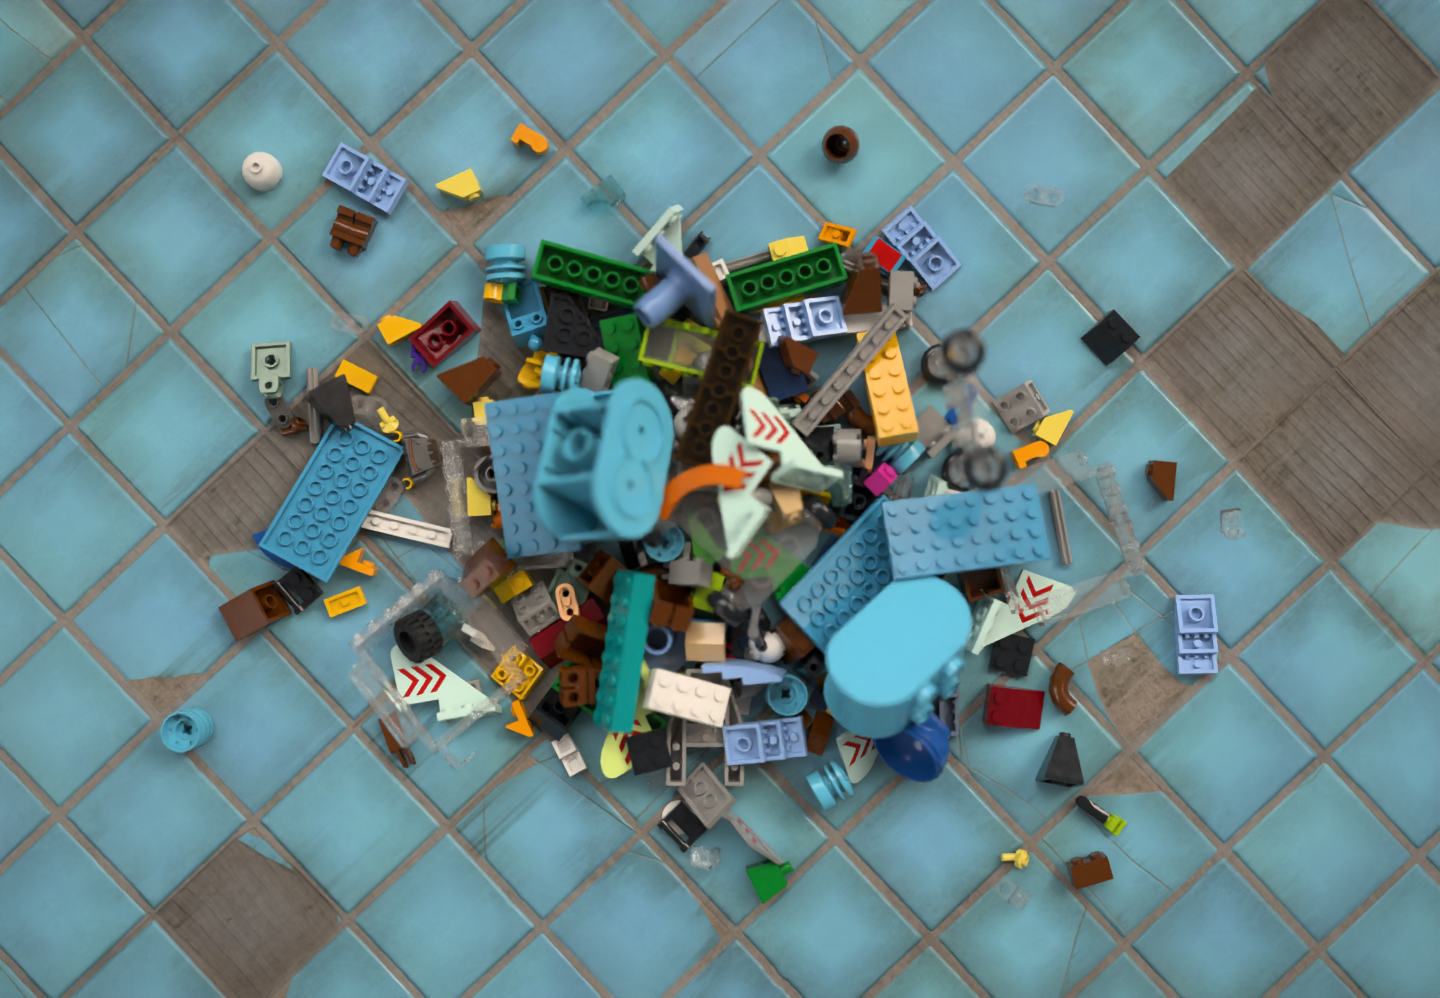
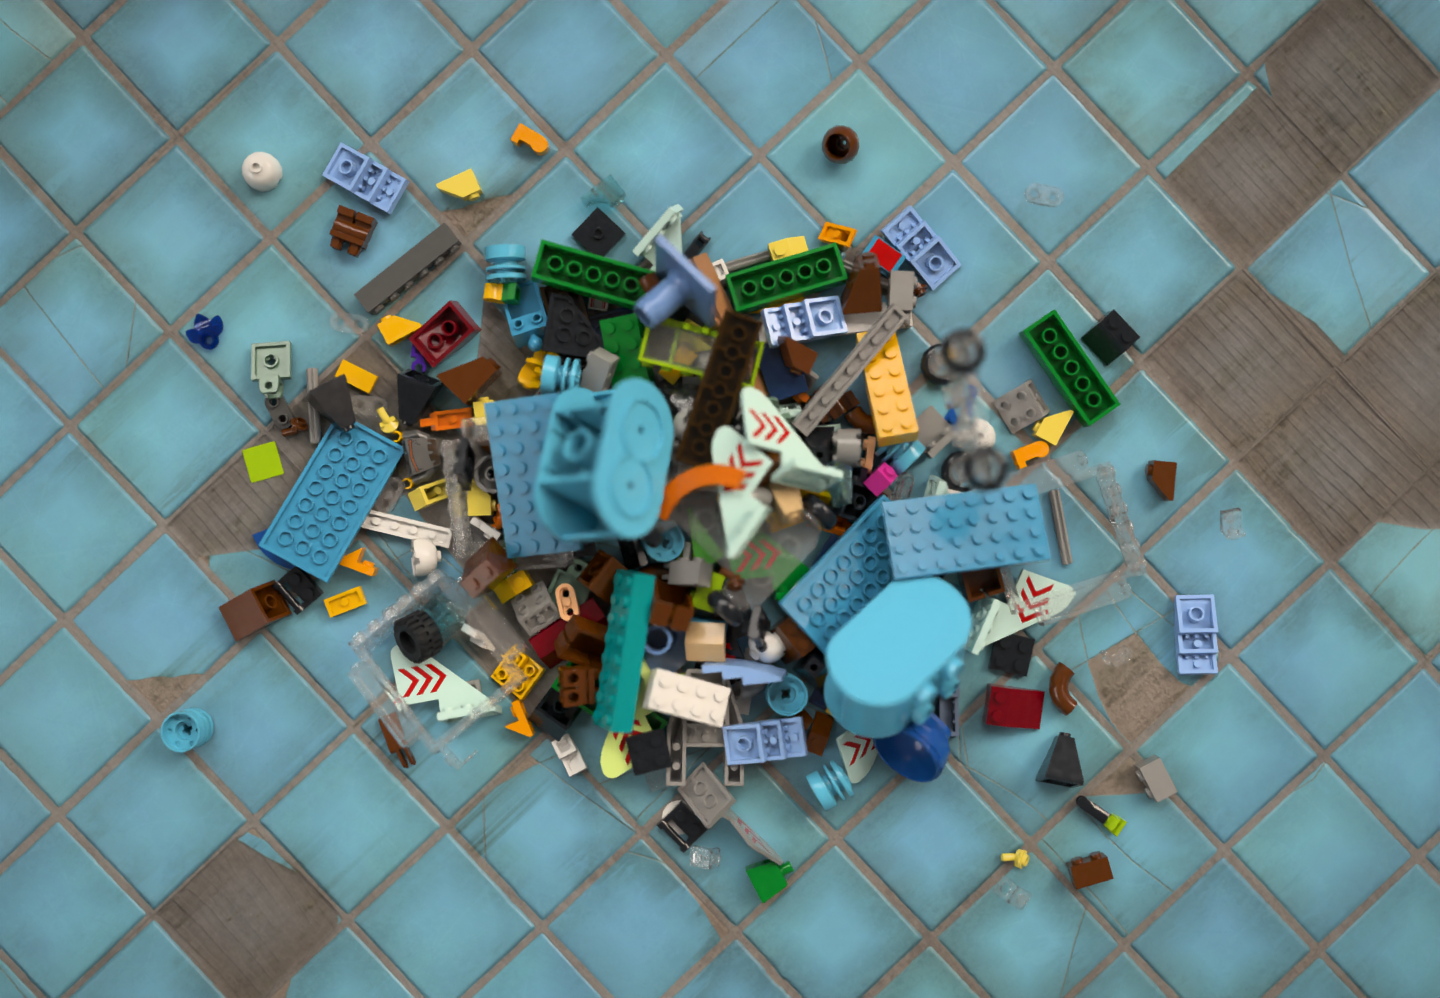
(204, 329): none -> clear blue plate
(262, 461): none -> lime sticker
(408, 269): none -> dark grey brick
(415, 394): none -> black slope
(424, 556): none -> white cylinder
(428, 494): none -> light yellow slope
(446, 419): none -> orange hinge
(465, 464): none -> black plate
(487, 528): none -> white plate
(598, 233): none -> black plate
(1069, 368): none -> green brick
(1155, 778): none -> light grey brick

